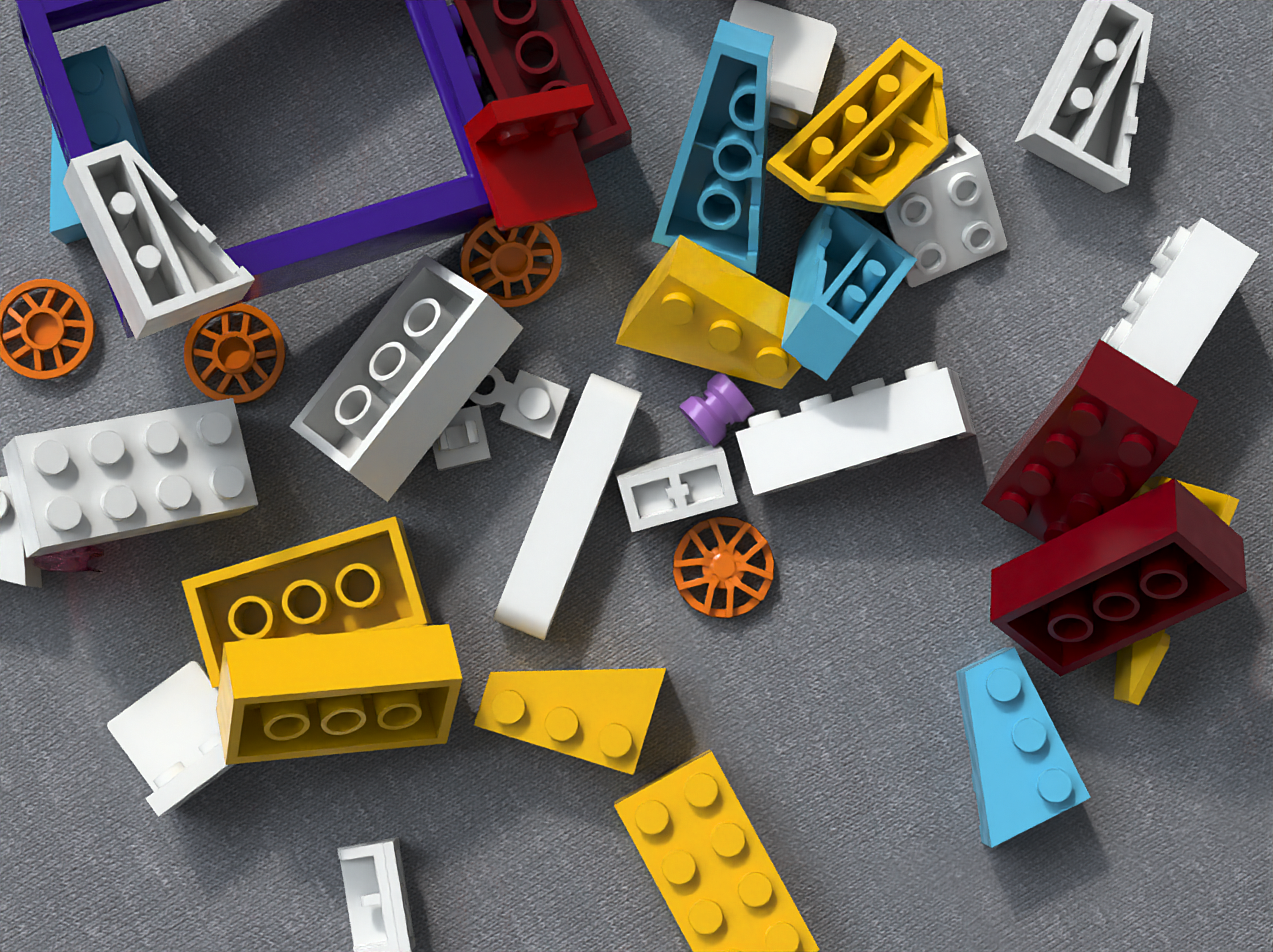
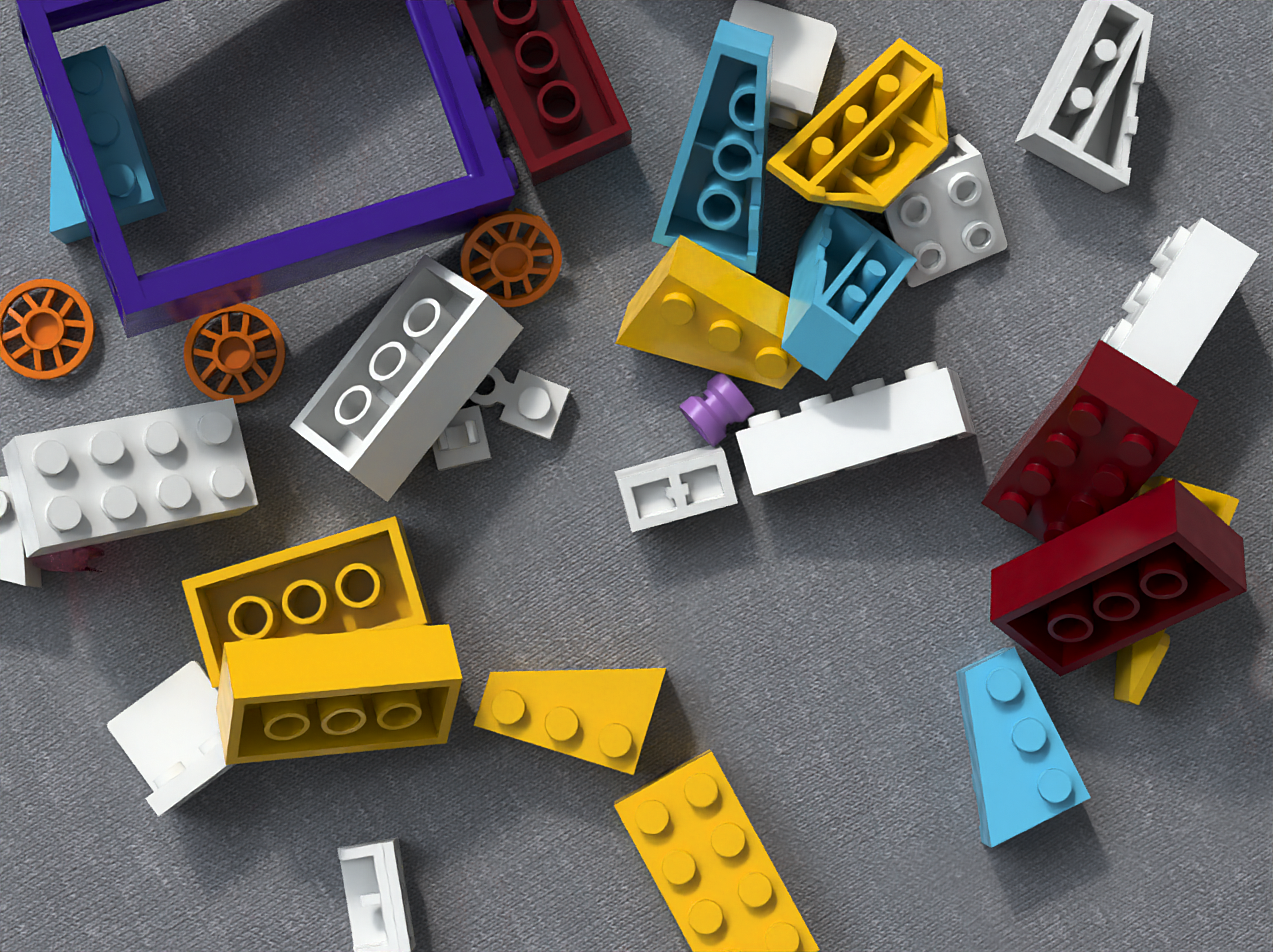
(148, 244): white wedge -> none
(532, 157): red bracket -> none
(567, 506): white beam -> none
(723, 567): orange wheel -> none

